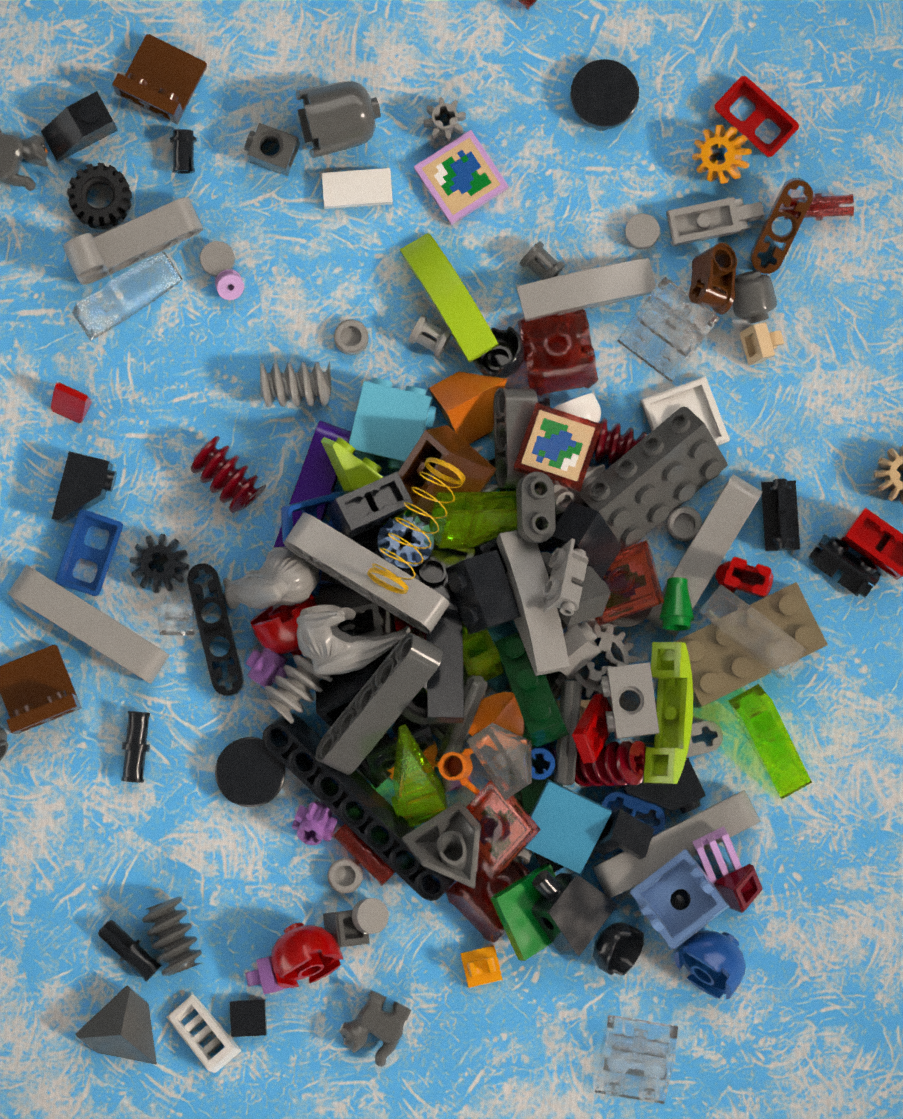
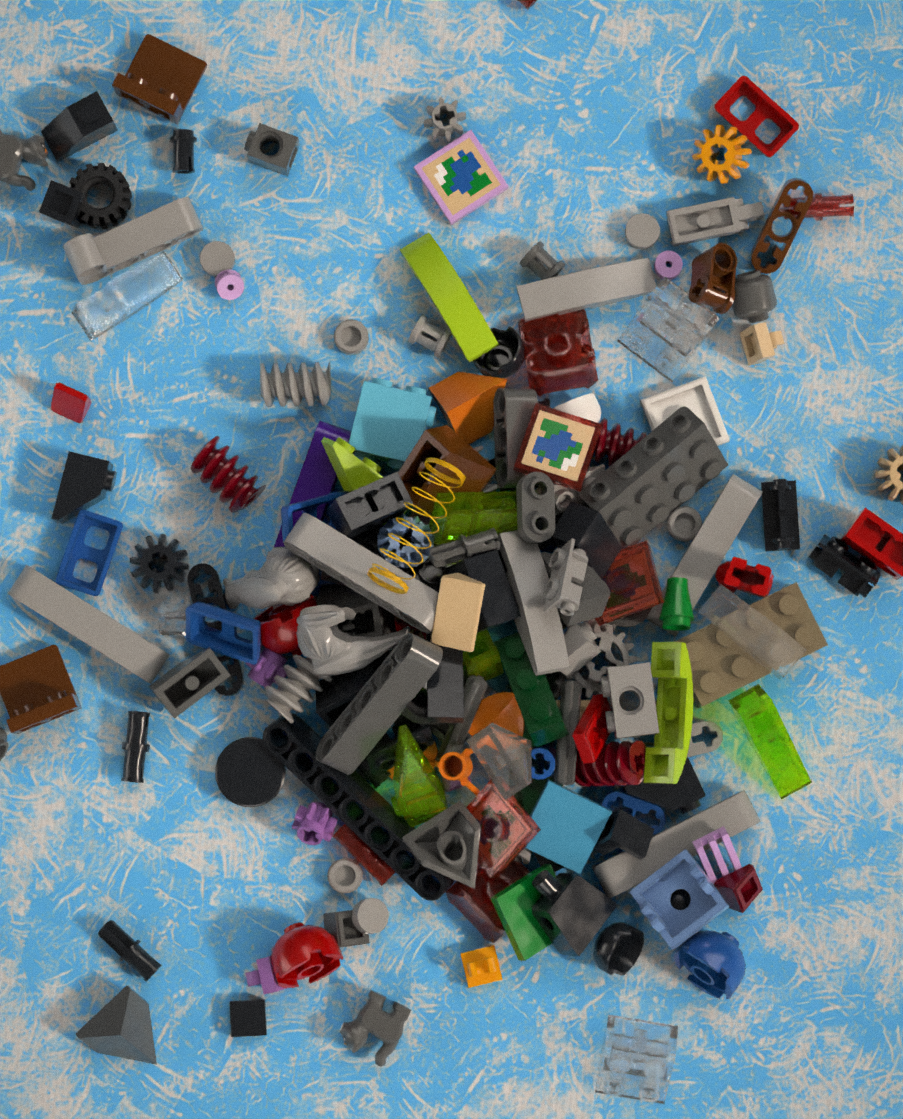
(62, 203): none -> black panel
(172, 936): dark grey piece -> none
(189, 682): none -> dark grey slope
(222, 1037): white slope -> none
(225, 640): none -> blue piece
(337, 116): dark grey cylinder -> none
(357, 188): white tile -> none
(457, 612): none -> tan slope
(463, 548): none -> dark grey axle
(604, 94): black tile -> none
(668, 257): none -> lavender piece

